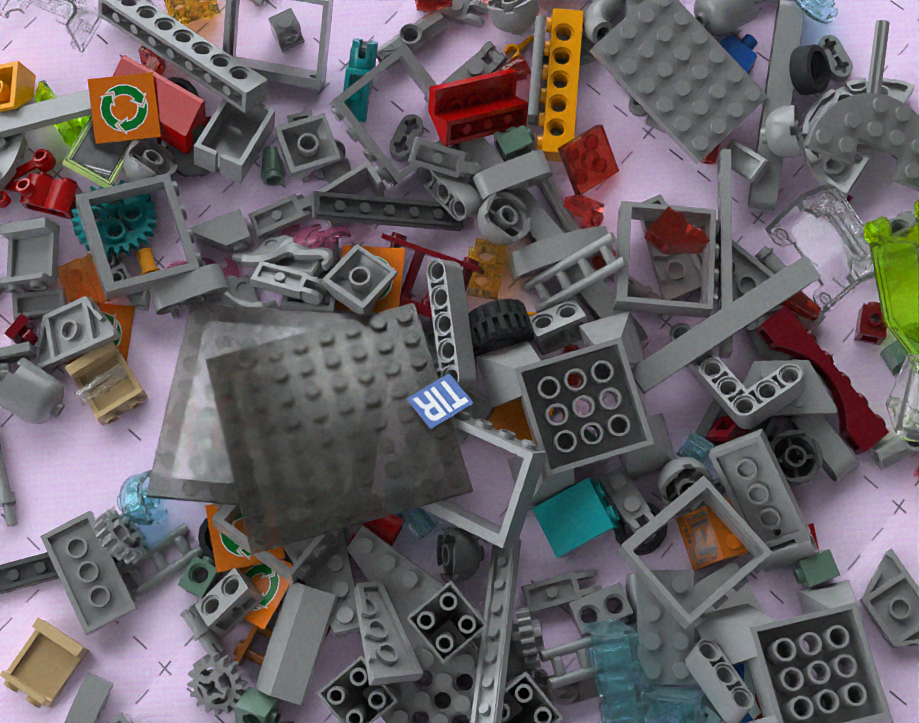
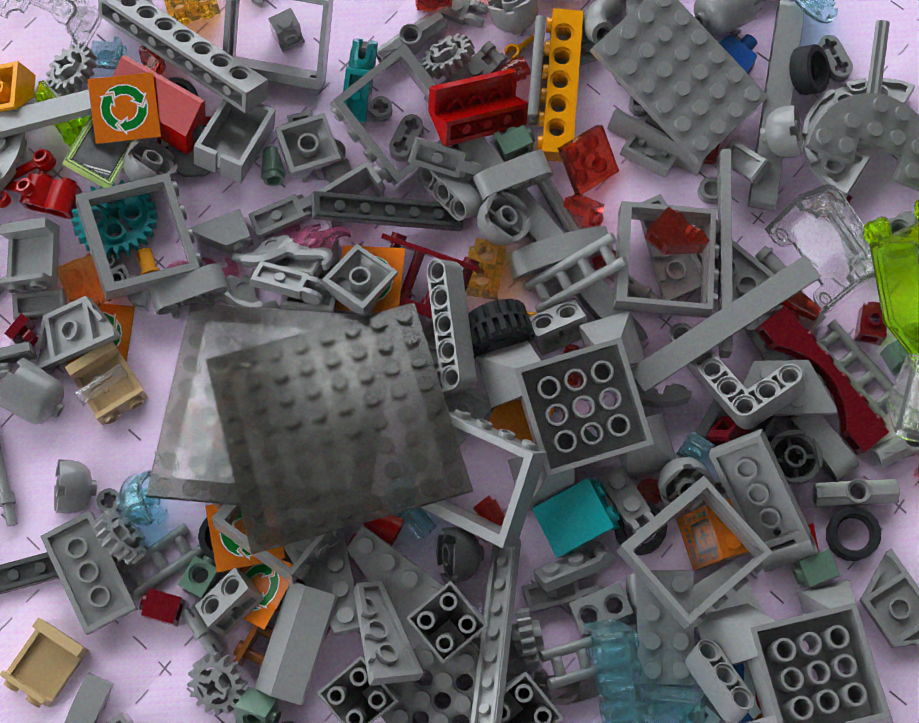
(71, 69): none -> light grey gear
(73, 486): none -> light grey cylinder
(102, 497): none -> light grey bush
(108, 53): none -> clear light blue bracket
(162, 607): none -> dark red brick
(380, 100): none -> light grey bush
(439, 401): sticker -> none
(448, 56): none -> light grey gear
(490, 510): none -> clear red cone
(574, 567): none -> light grey plate
(649, 490): none -> clear red tile
(650, 146): none -> light grey bracket
(672, 396): none -> light grey slope
(708, 190): none -> light grey tile
(857, 353): none -> light grey bar
(862, 515): none -> black tyre
(872, 492): none -> light grey piece

